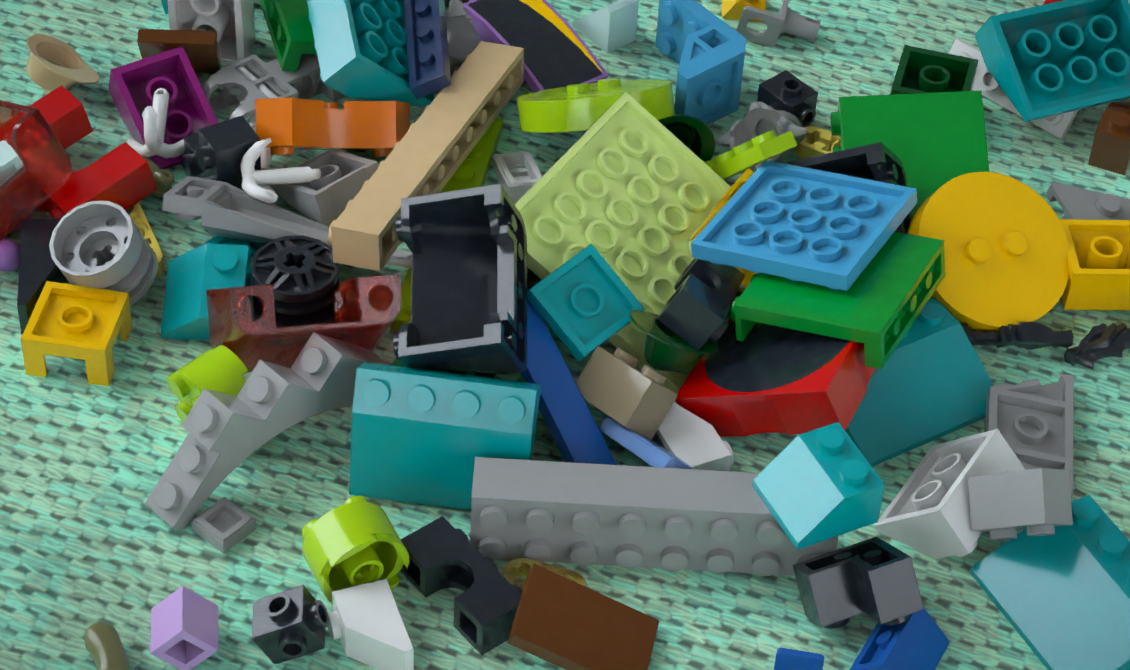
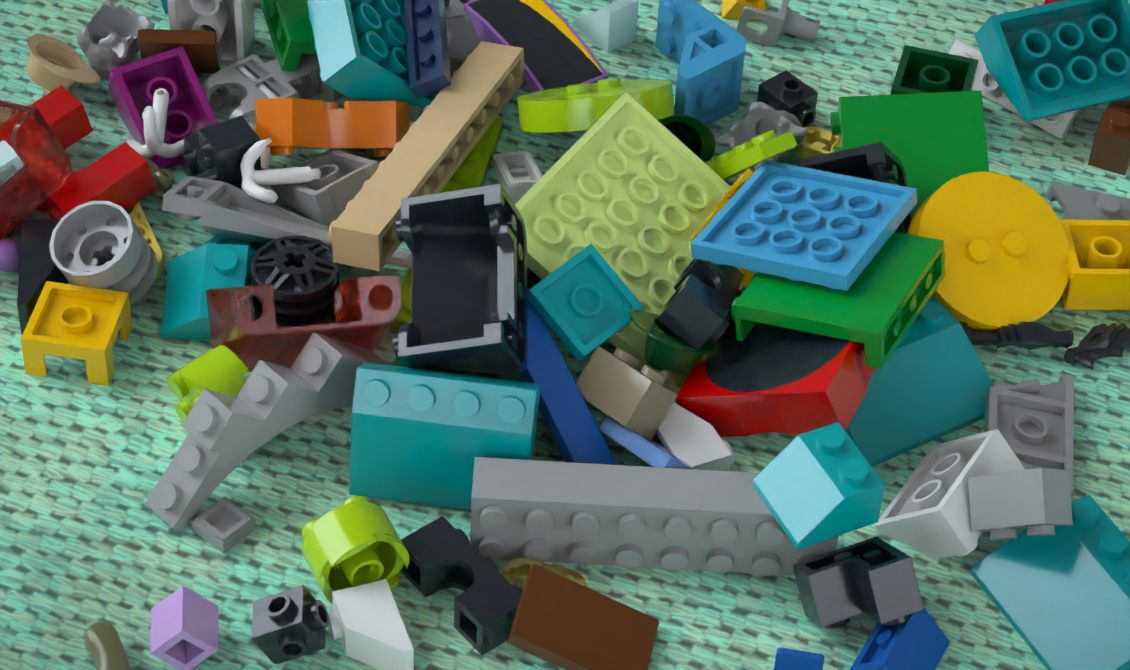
(112, 37): none -> light grey hair

